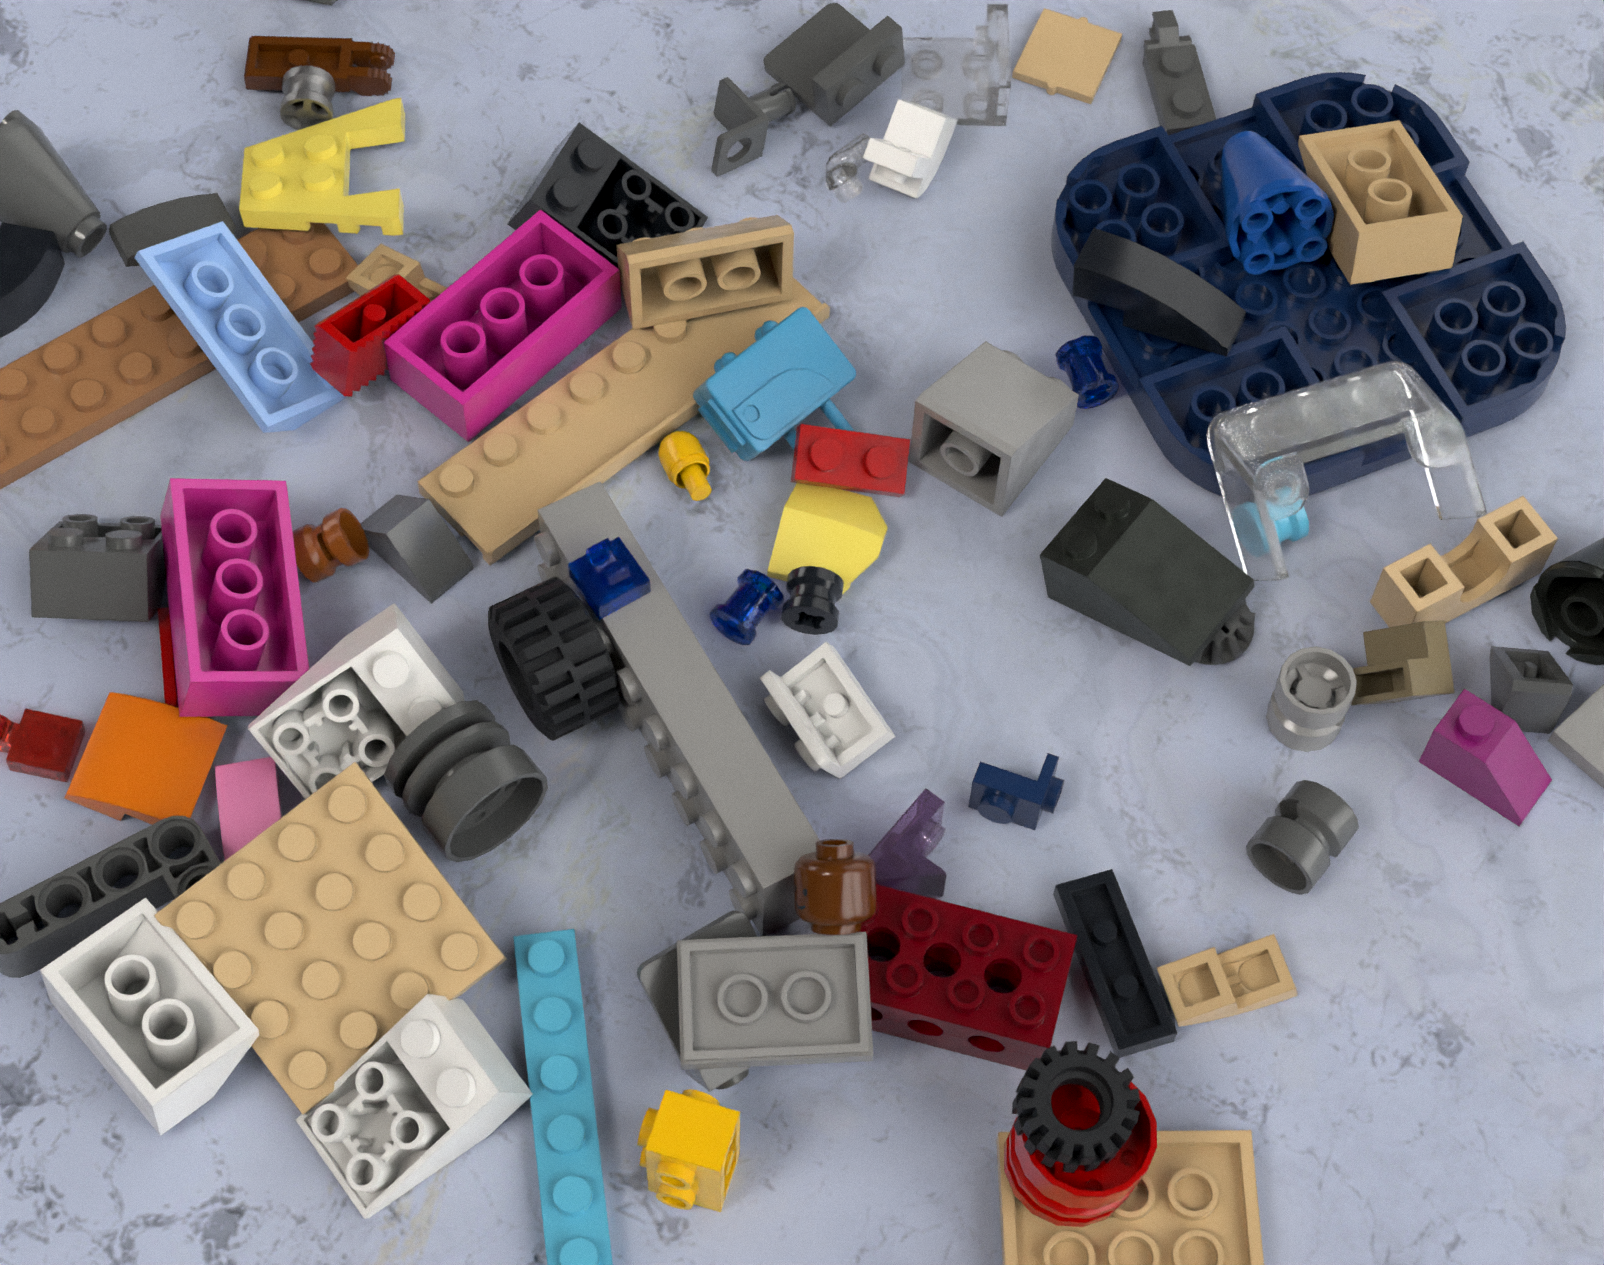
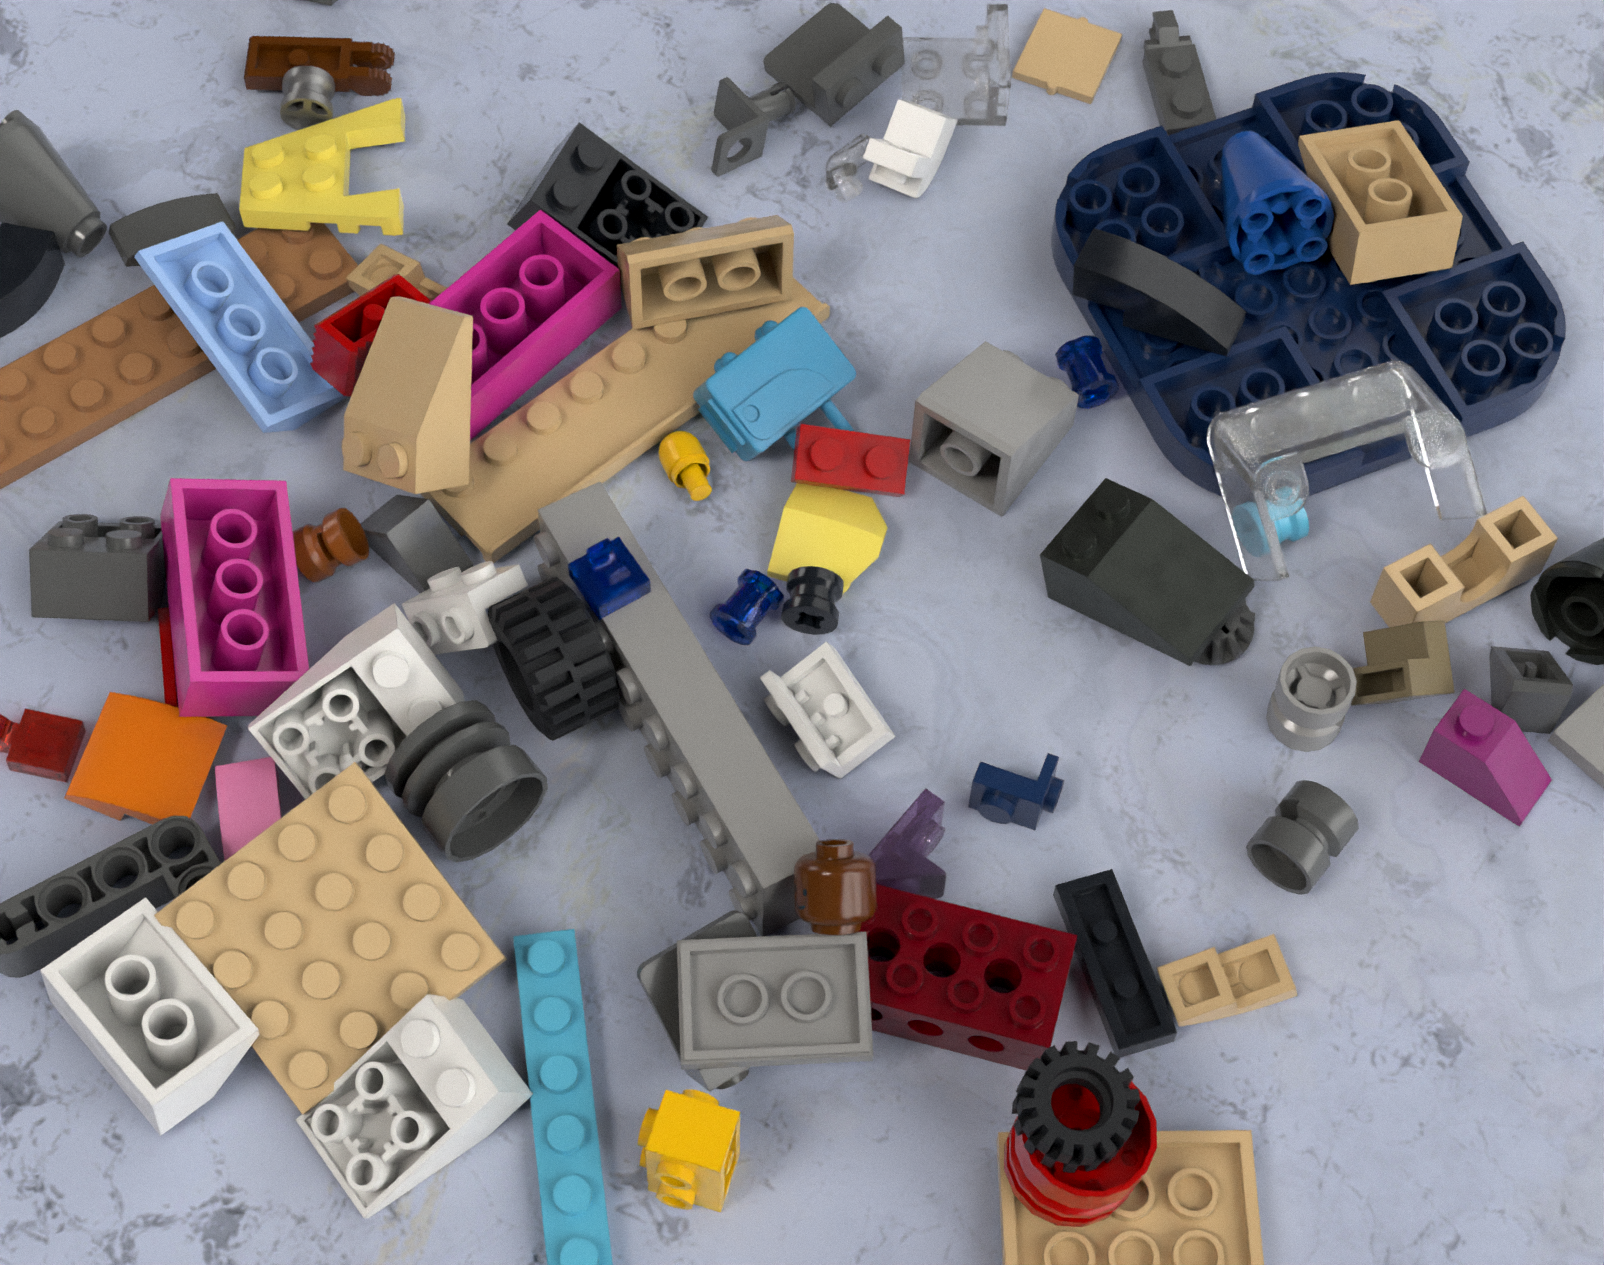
(413, 400): none -> tan slope
(453, 609): none -> white bracket

